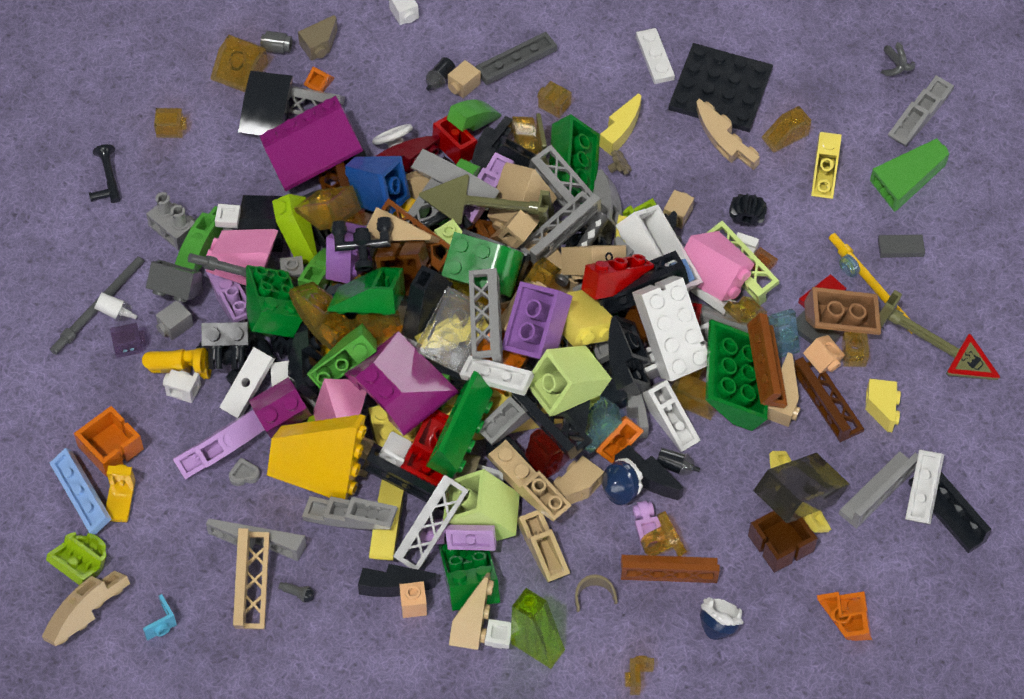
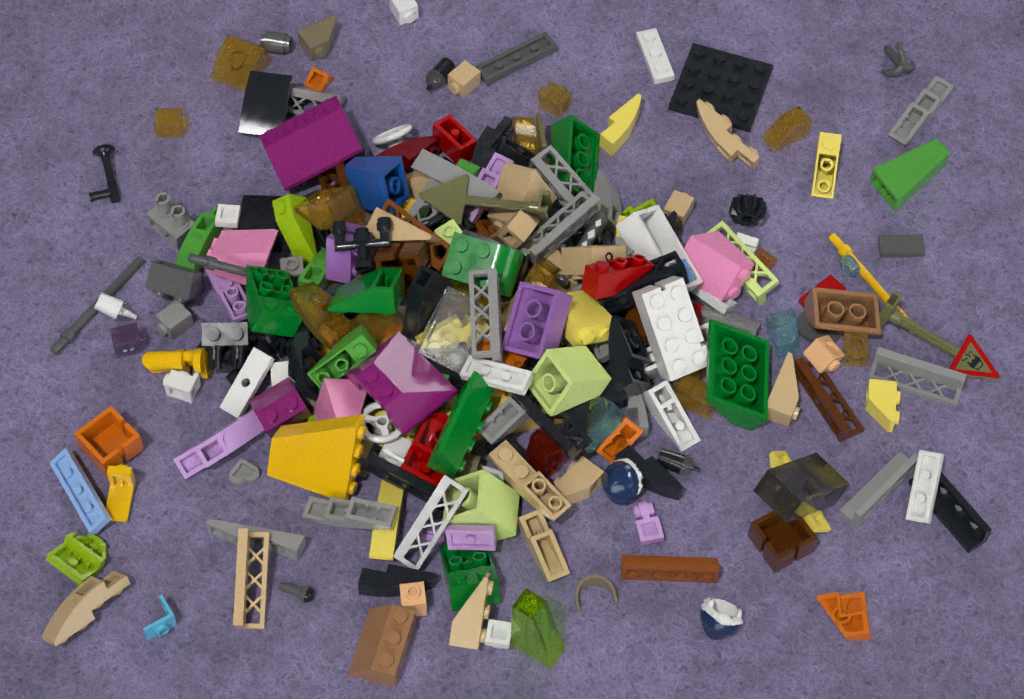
(381, 432): none -> white piece
(383, 644): none -> medium nougat slope
(472, 114): bright green slope -> none
(619, 163): dark tan plant -> none
(633, 678): clear yellow bracket -> none
(666, 537): clear yellow tile -> none
(744, 310): clear yellow slope -> none
(766, 362): dark orange fence -> none
(918, 370): none -> light grey fence

